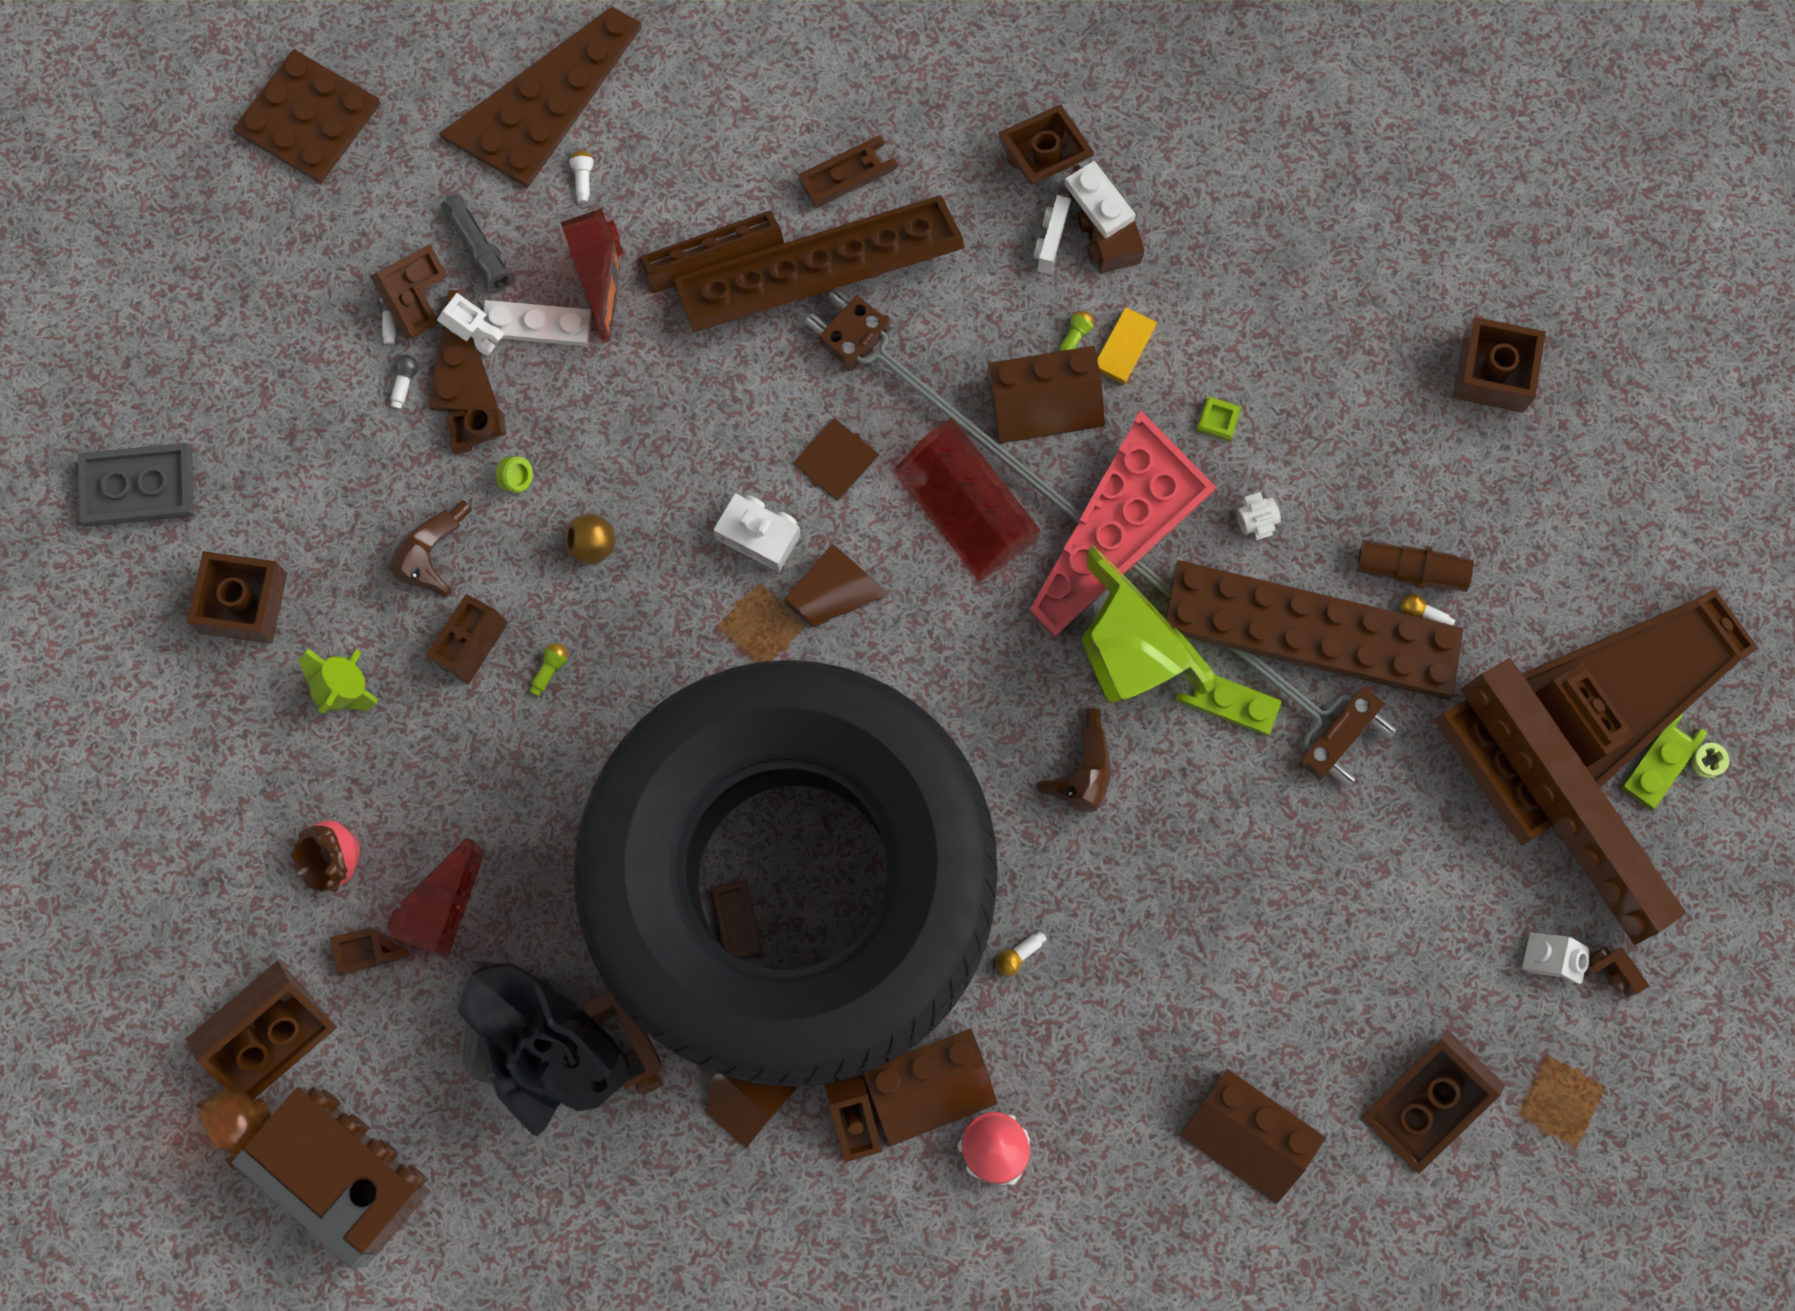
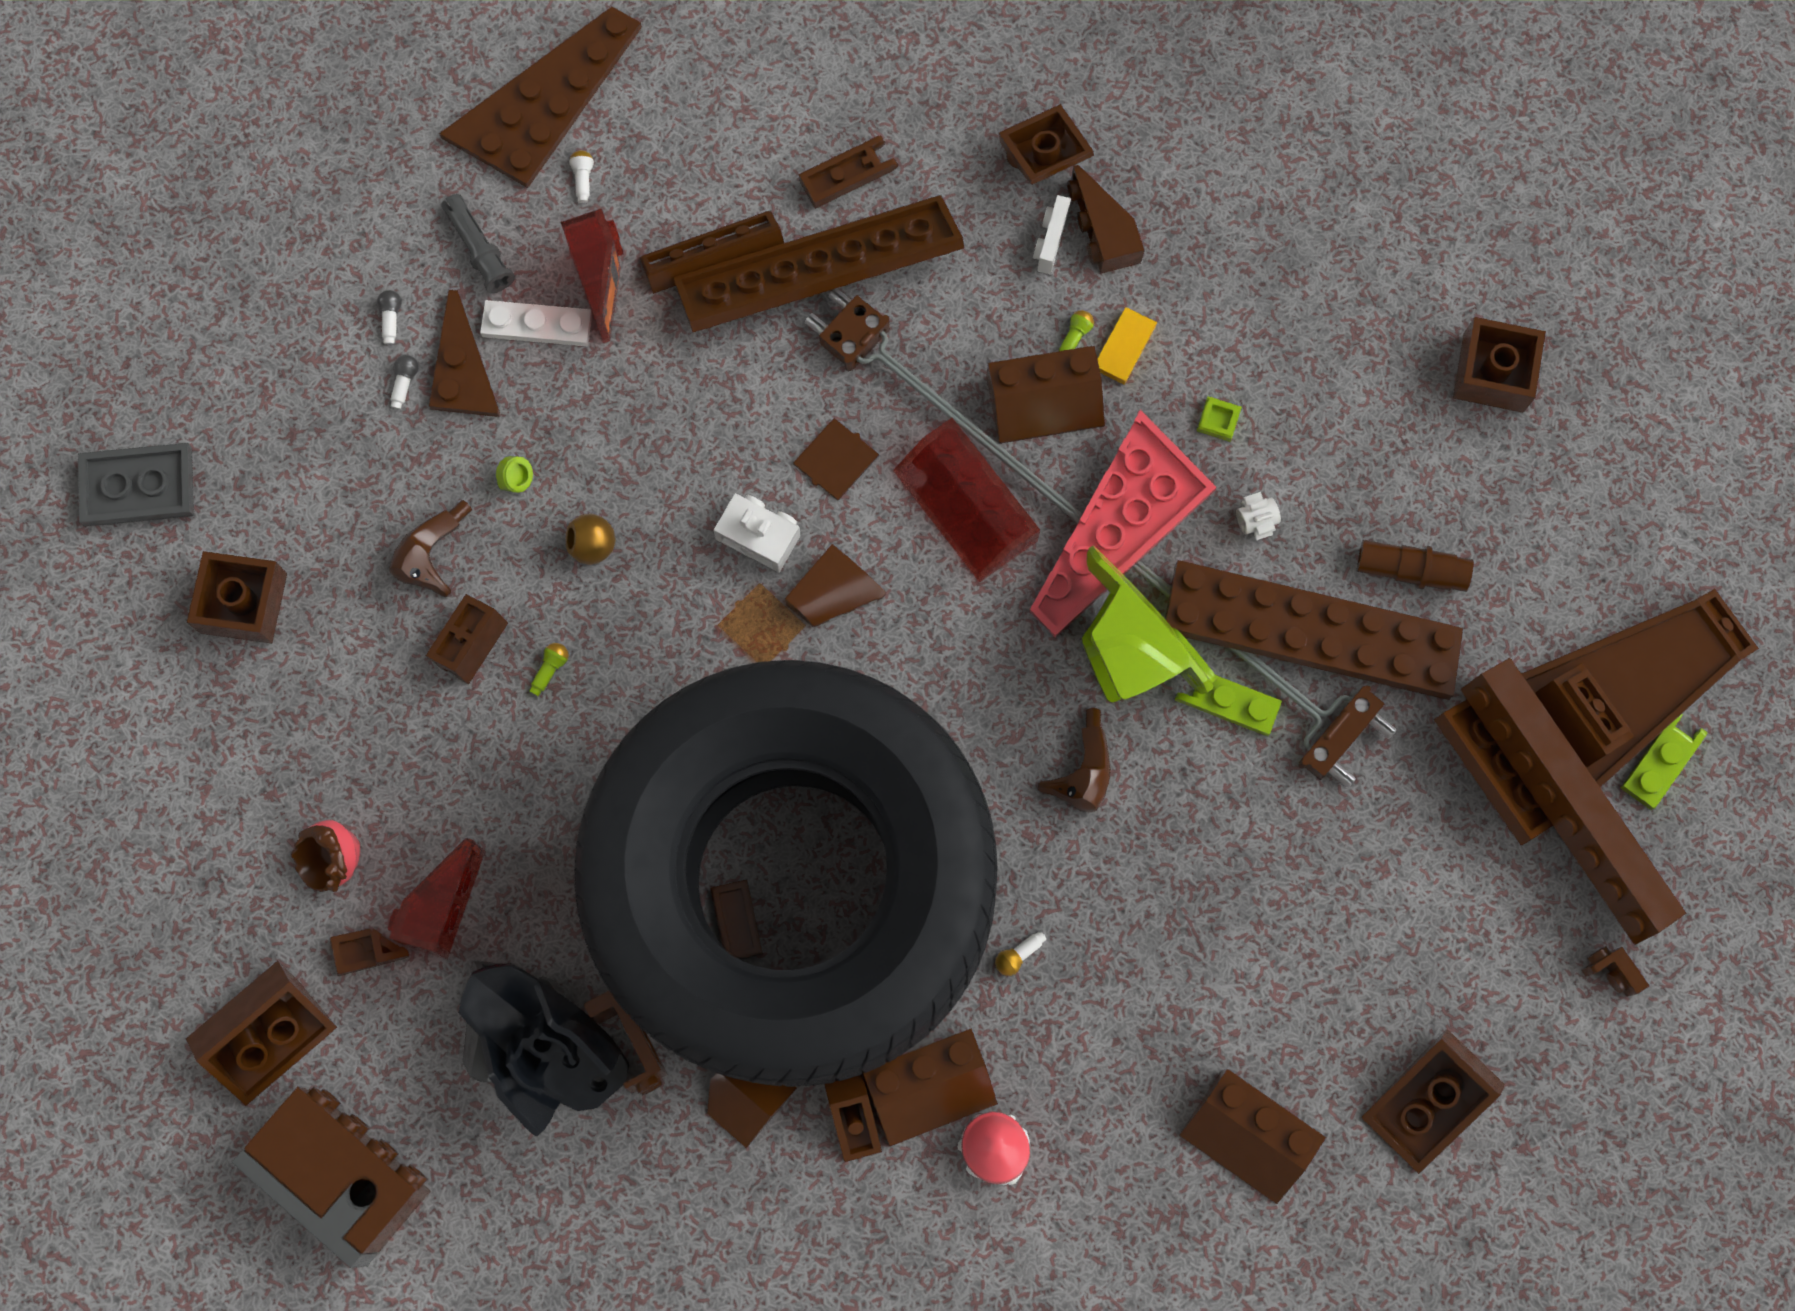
(232, 1120): clear orange cylinder -> none
(307, 116): reddish brown plate -> none
(336, 682): lime piece -> none
(402, 290): reddish brown plate -> none
(467, 321): white plate -> none
(474, 428): reddish brown plate -> none
(1099, 199): white plate -> none
(1416, 606): piece -> none
(1556, 957): white bracket -> none
(1562, 1101): clear orange piece -> none
(1719, 767): yellowish green bush -> none

